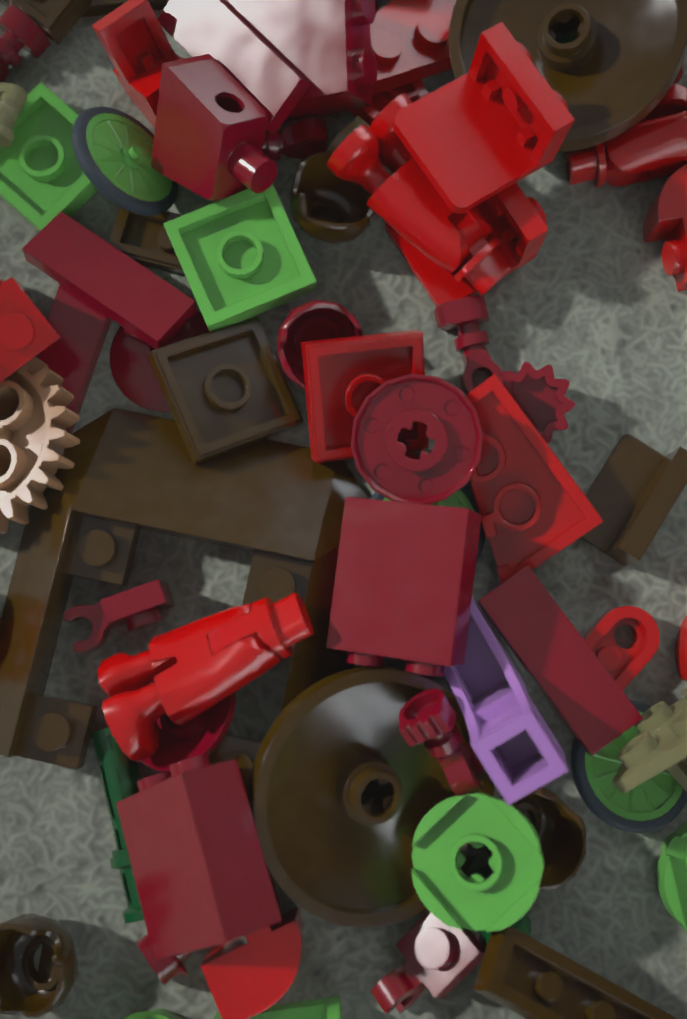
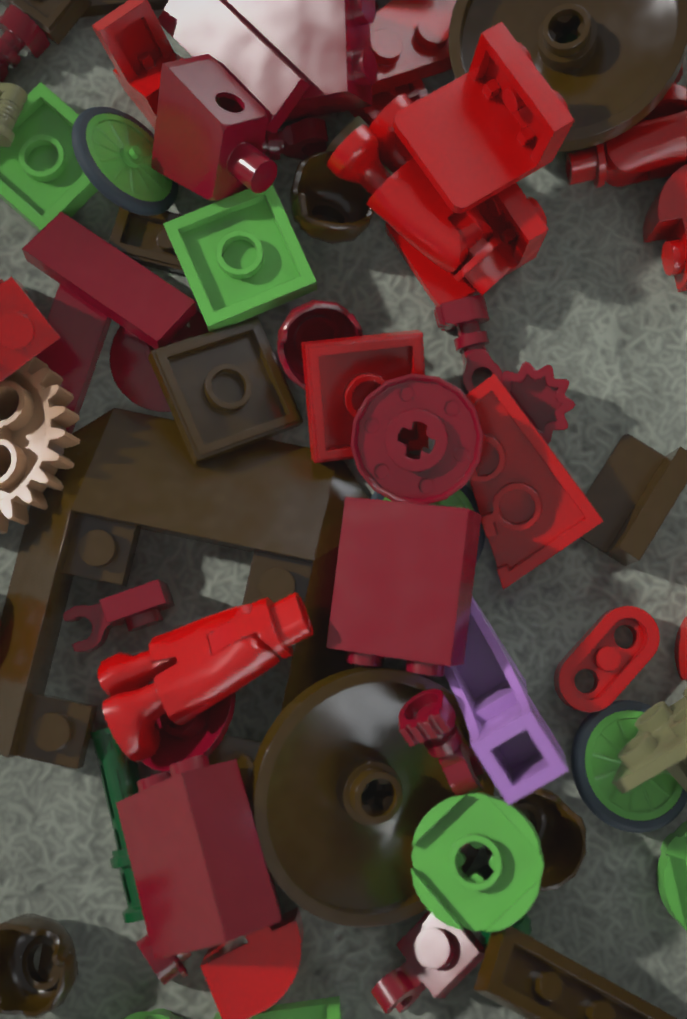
(559, 661): dark red tile -> none

